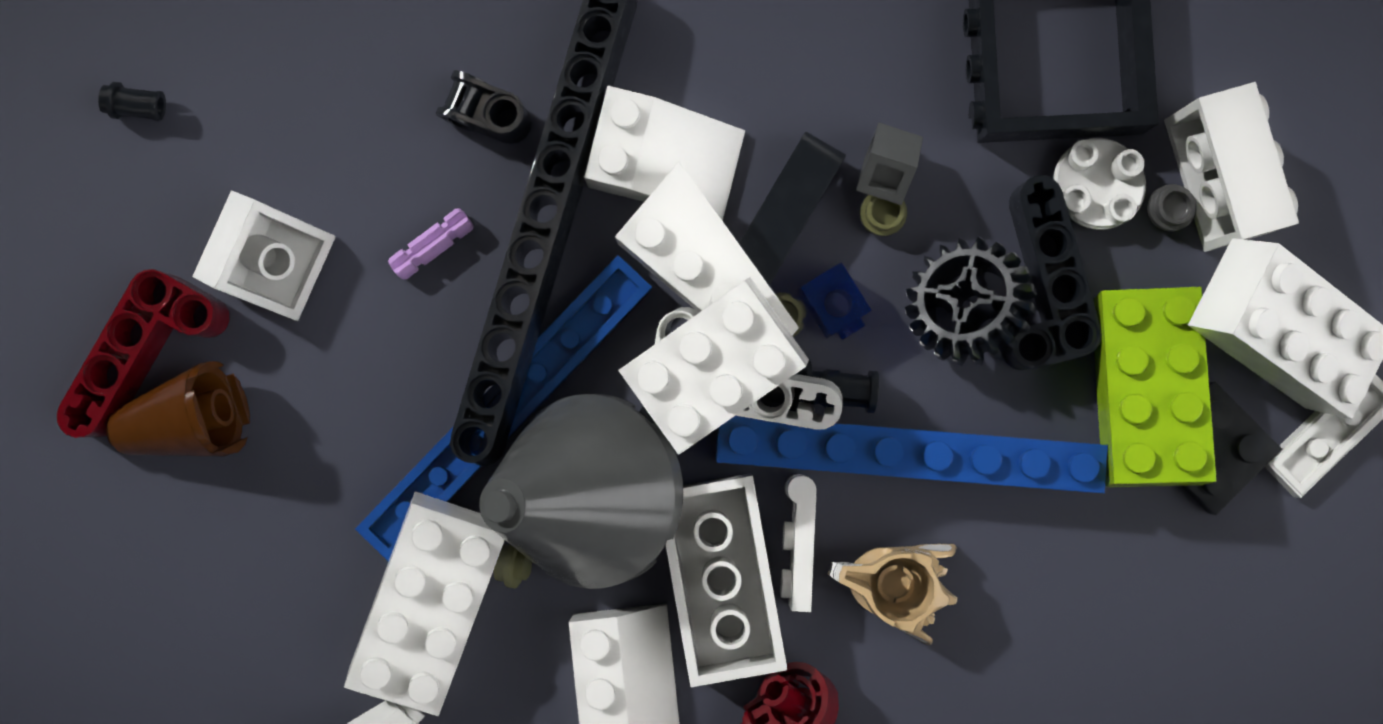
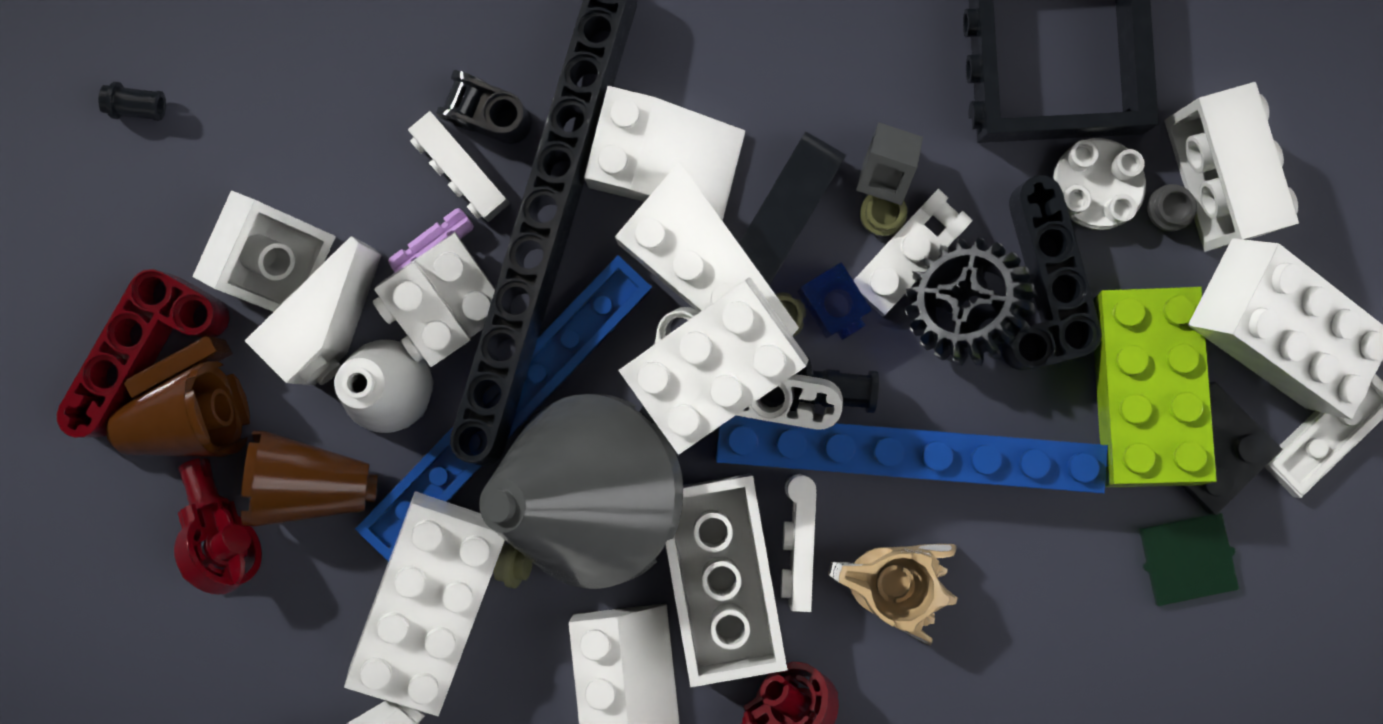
(201, 351): none -> reddish brown tile
(225, 539): none -> dark red pin
(301, 481): none -> reddish brown cone
(318, 321): none -> white slope
(384, 386): none -> white cone
(437, 300): none -> white plate
(464, 173): none -> white piece
(891, 269): none -> white plate
(1189, 559): none -> clear green piece

